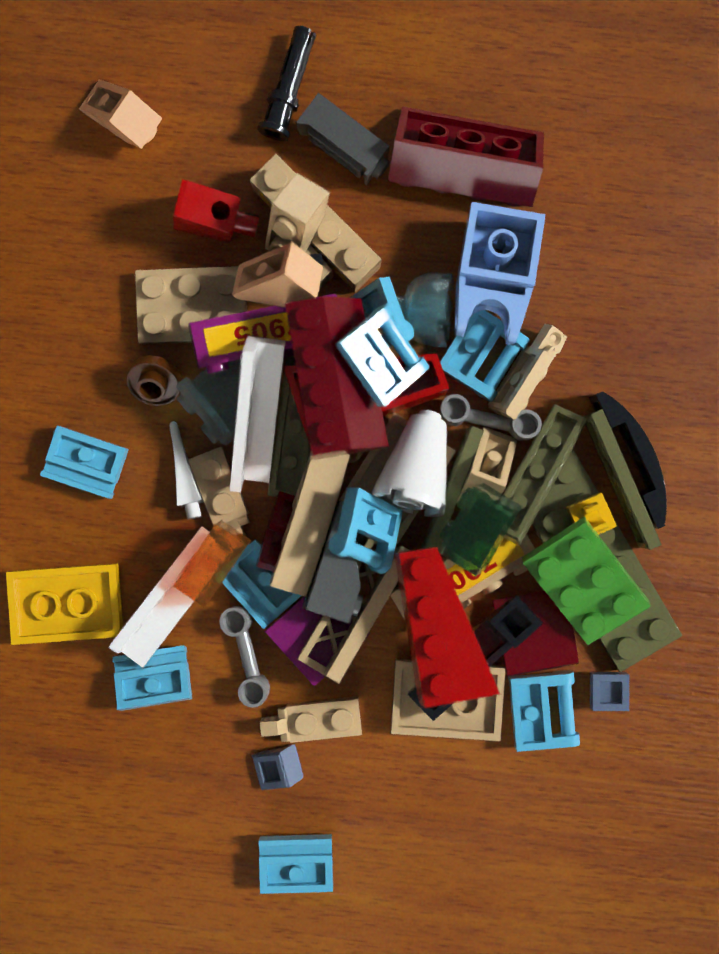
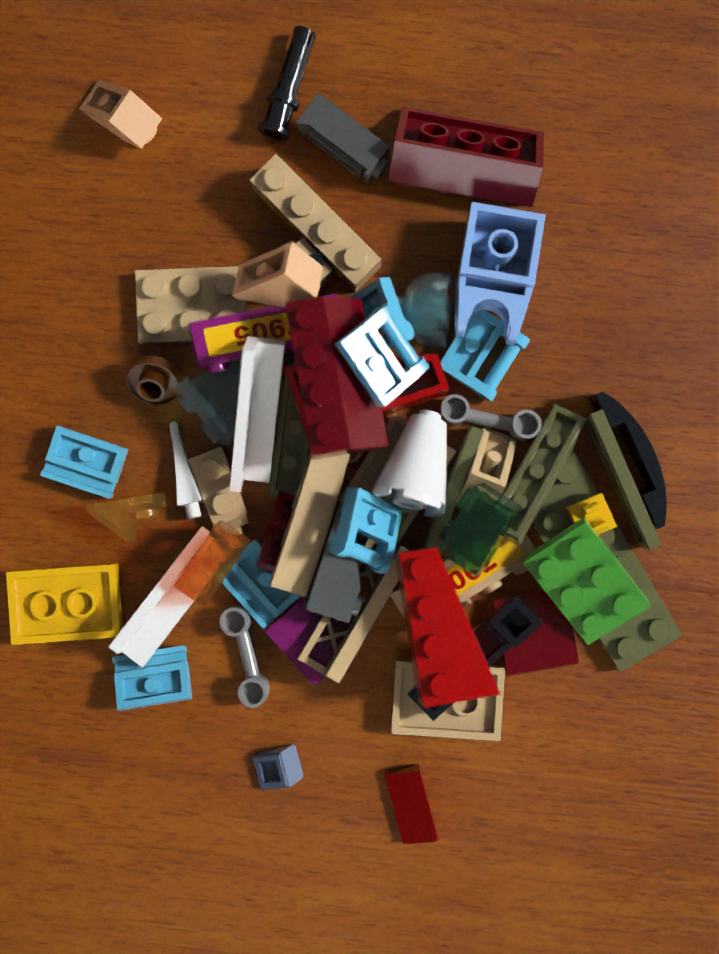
(118, 514): none -> clear yellow slope
(196, 209): red torso -> none
(295, 864): medium azure plate -> none
(296, 214): tan slope -> none
(315, 720): tan hinge -> none
(411, 805): none -> red slope
(527, 372): tan hinge -> none
(532, 711): medium azure plate -> none
(609, 691): sand blue plate -> none

